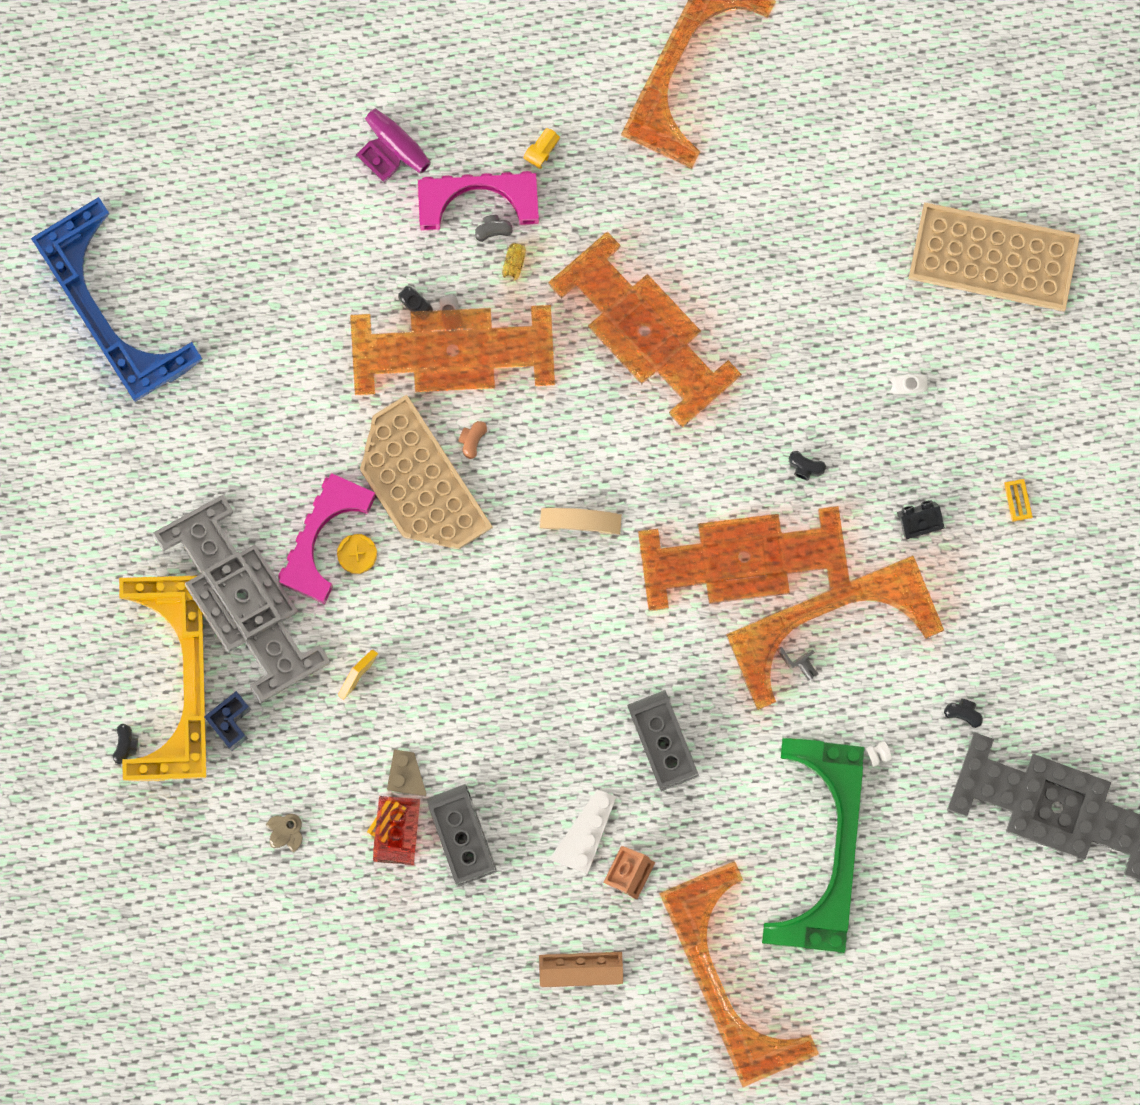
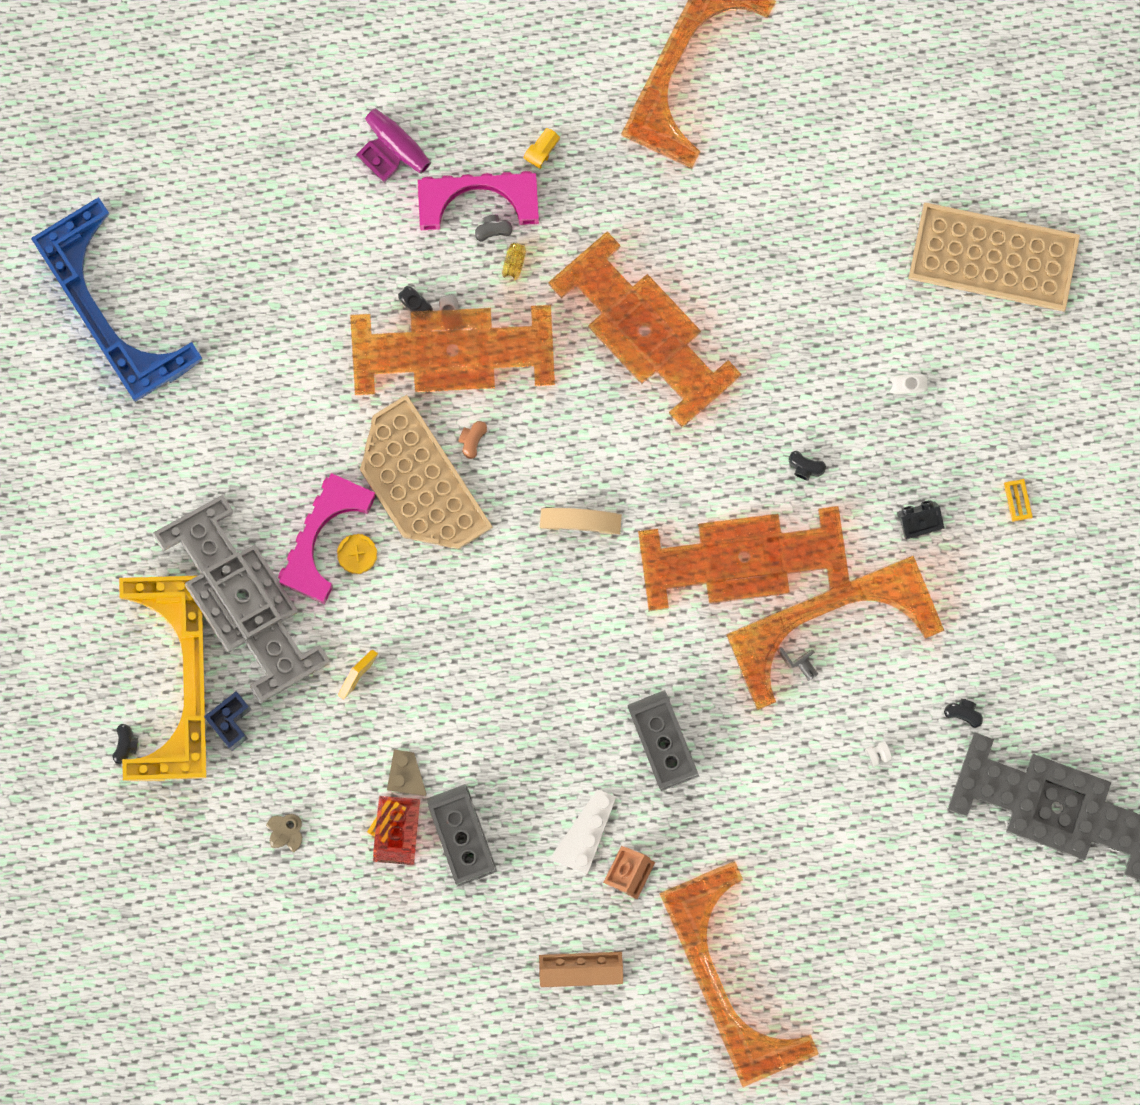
(827, 922): green piece -> none

